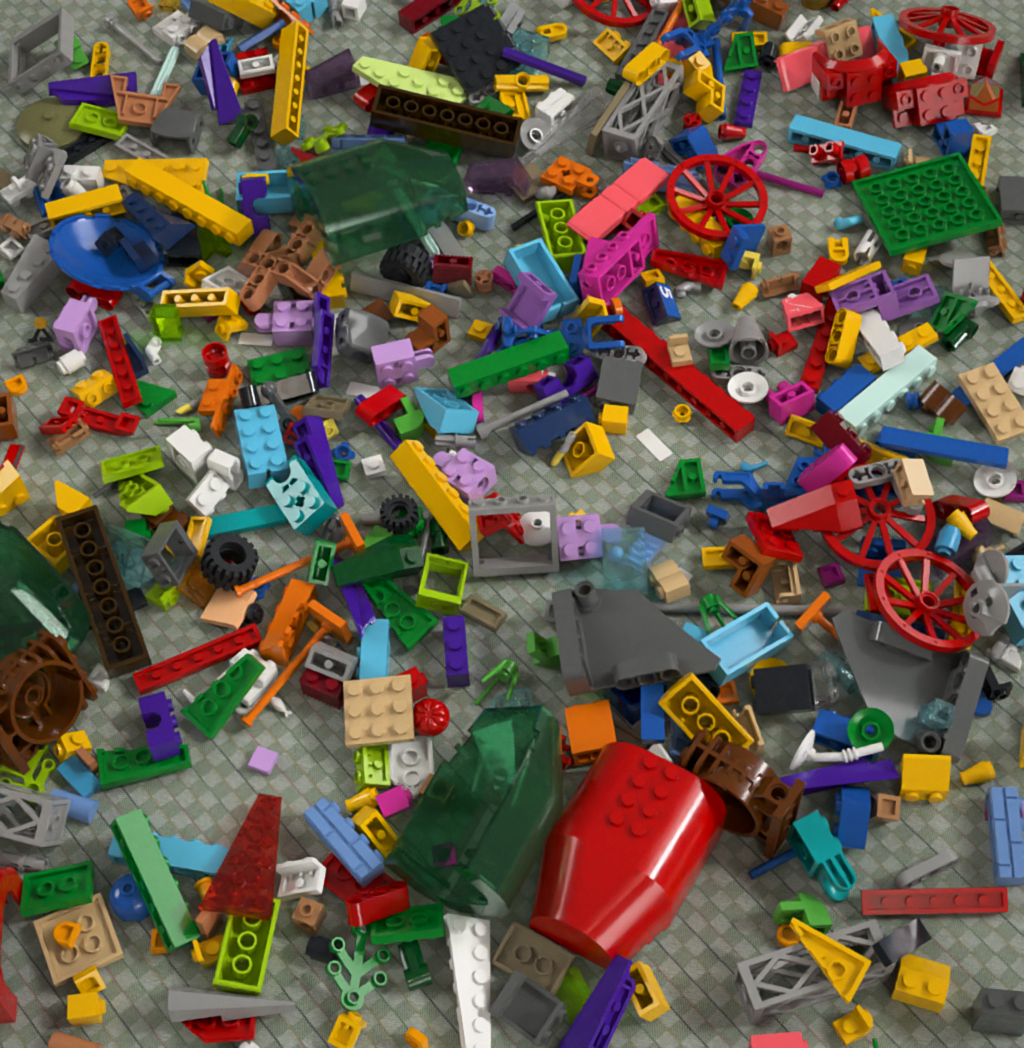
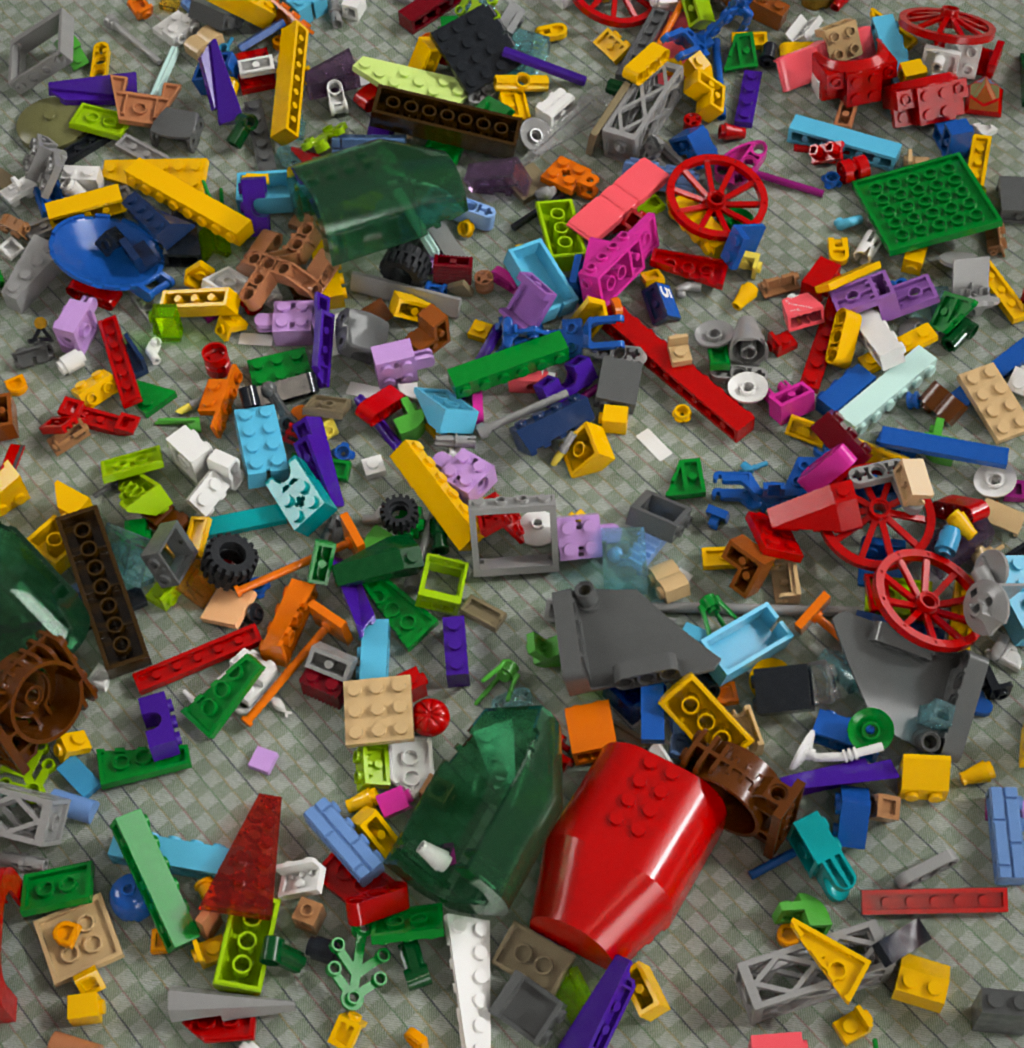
(87, 760): nougat tile -> none
(277, 953): none -> dark green piece
(327, 639): piece -> none
(337, 101): none -> white piece
(408, 390): none -> white tile
(435, 856): none -> white cone
(779, 240): medium nougat brick -> none
(831, 575): magenta tile -> none

